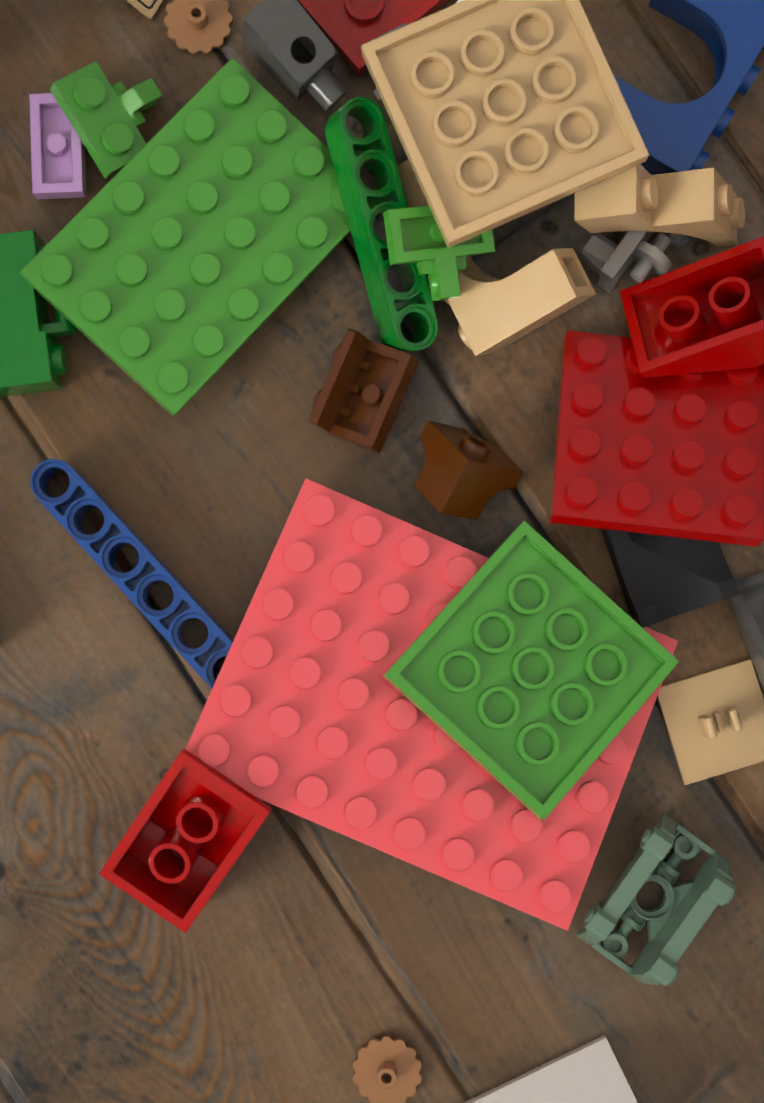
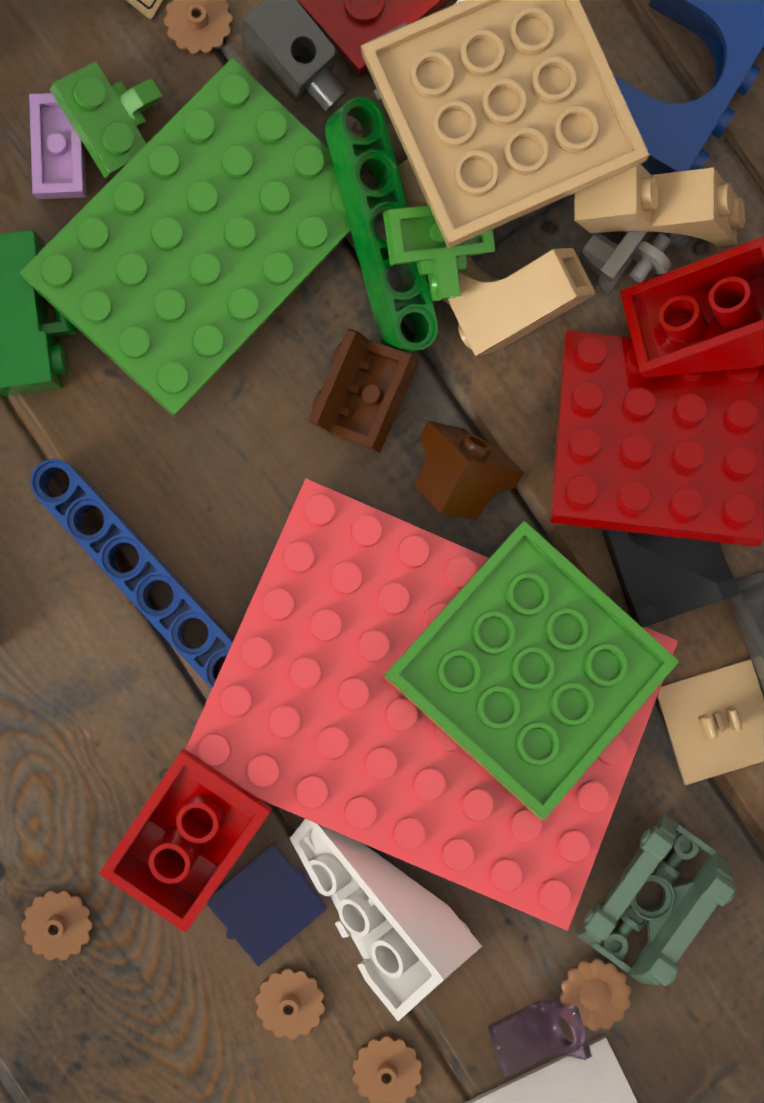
(57, 925): none -> medium nougat piece
(266, 904): none -> clear blue piece
(290, 1003): none -> medium nougat piece
(400, 928): none -> white wedge
(537, 1034): none -> bracket
(598, 992): none -> medium nougat piece

